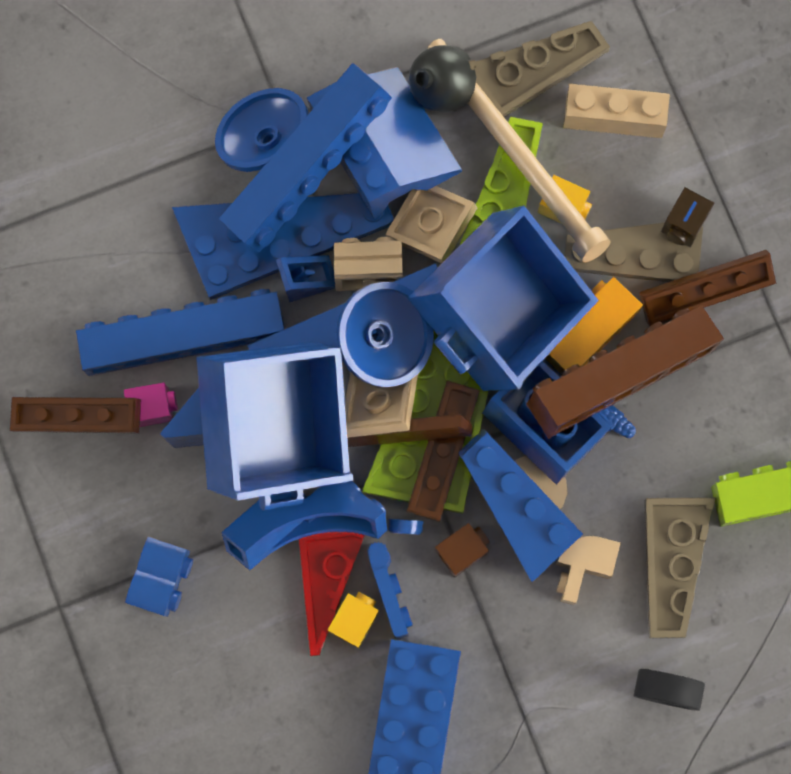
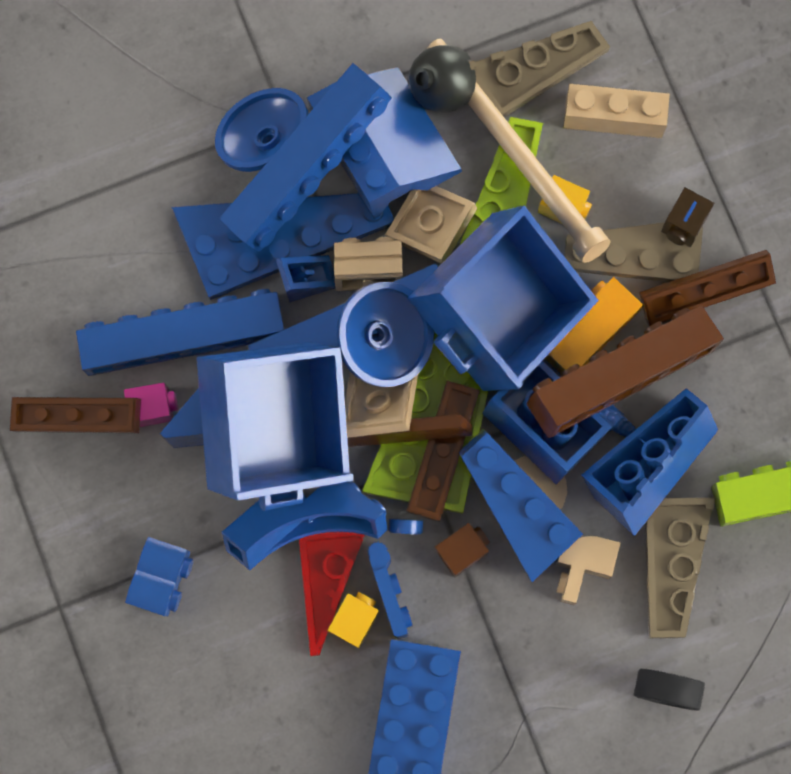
(651, 460): none -> blue wedge

